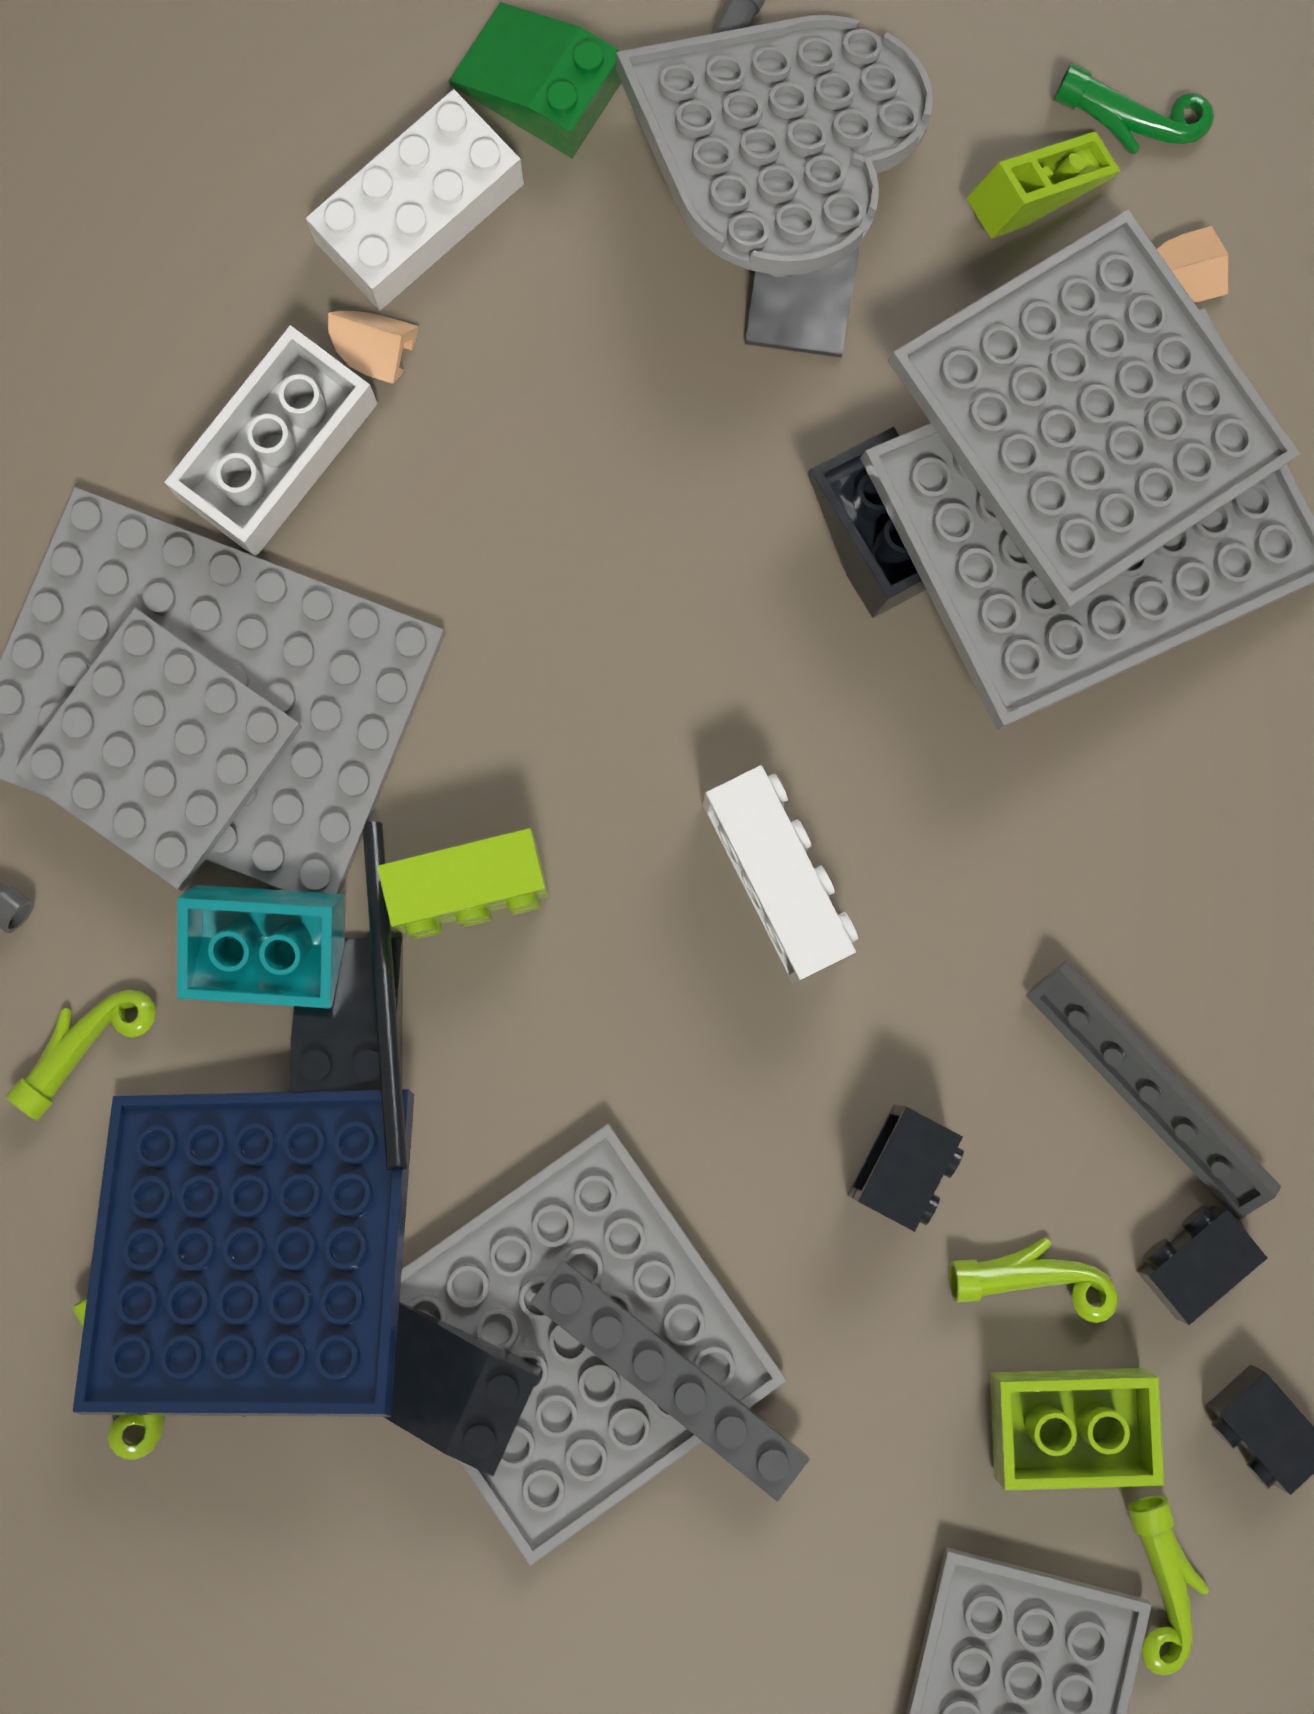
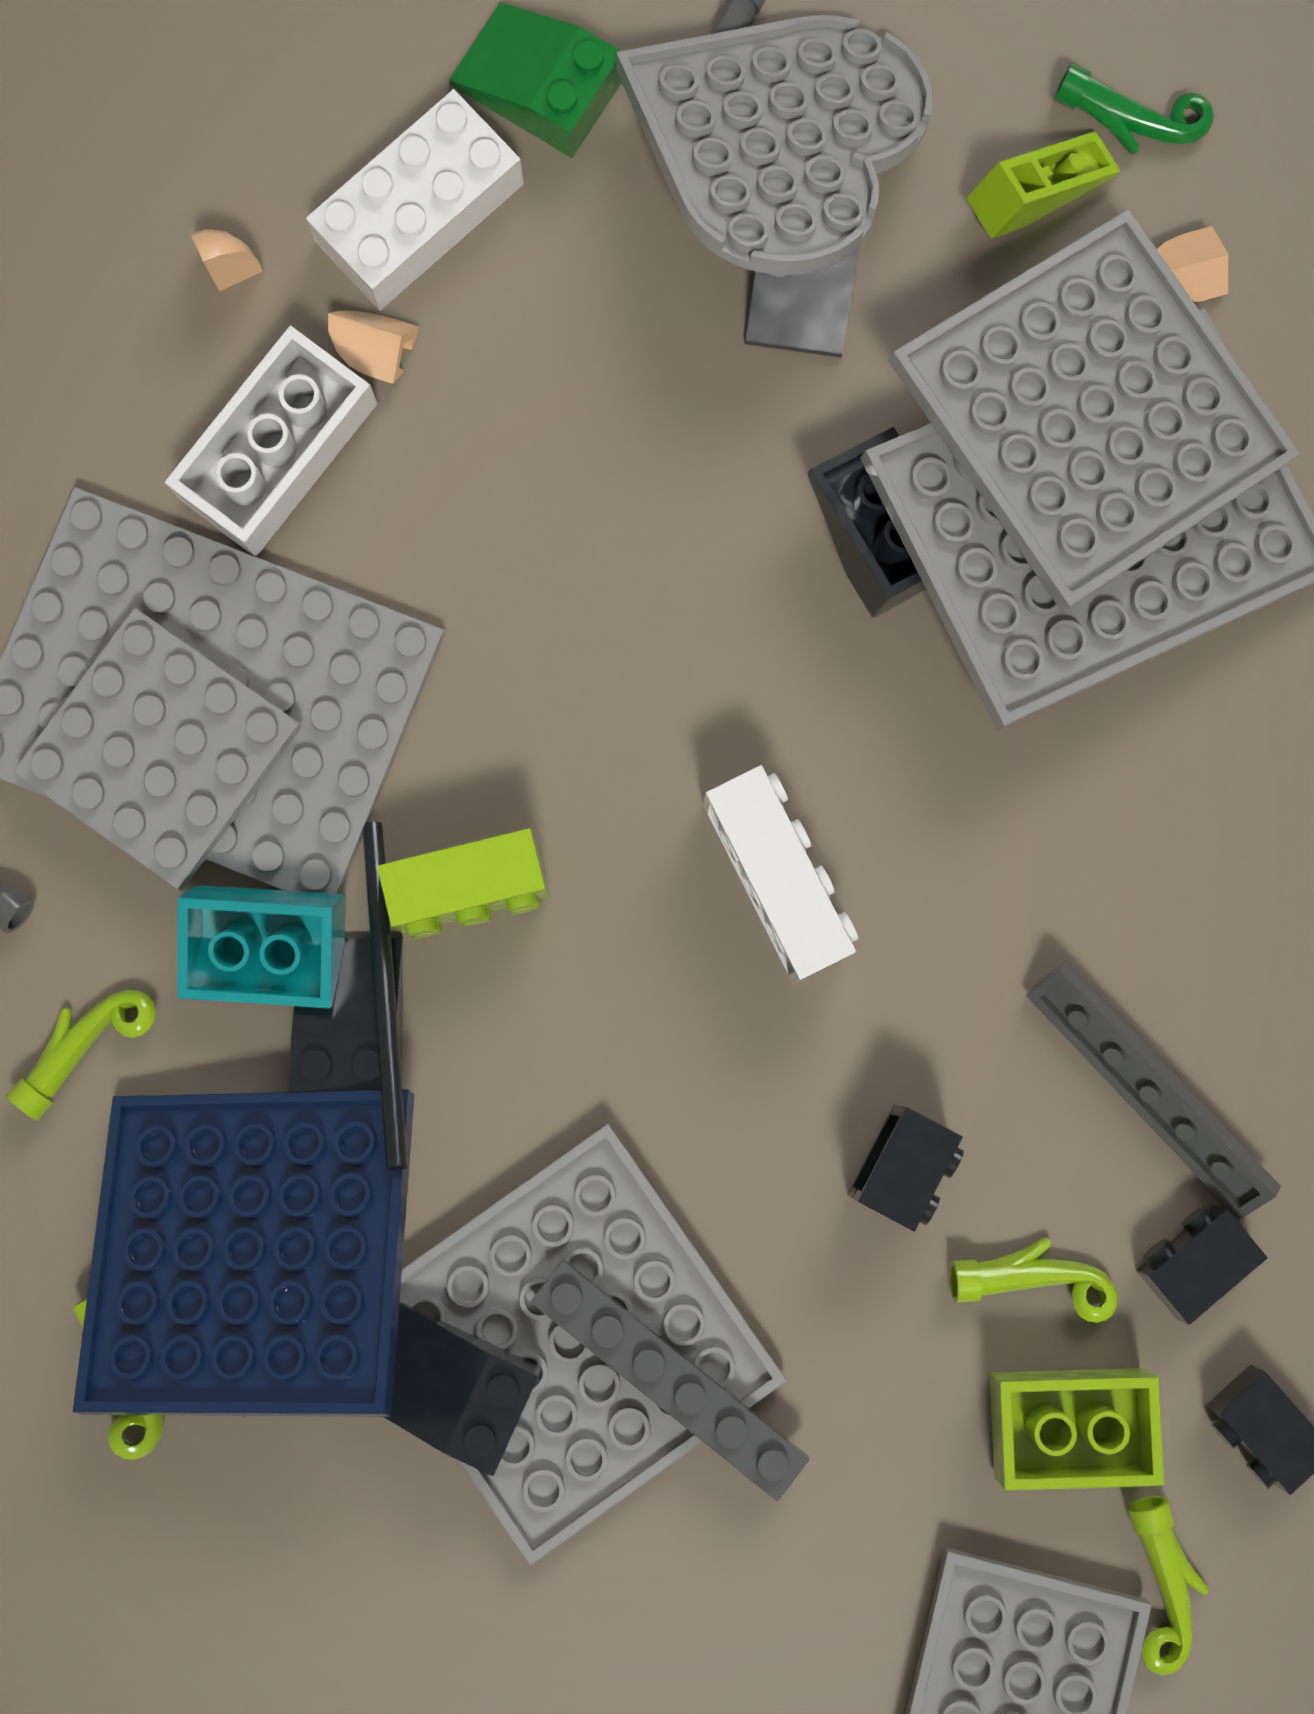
(225, 257): none -> light nougat brick

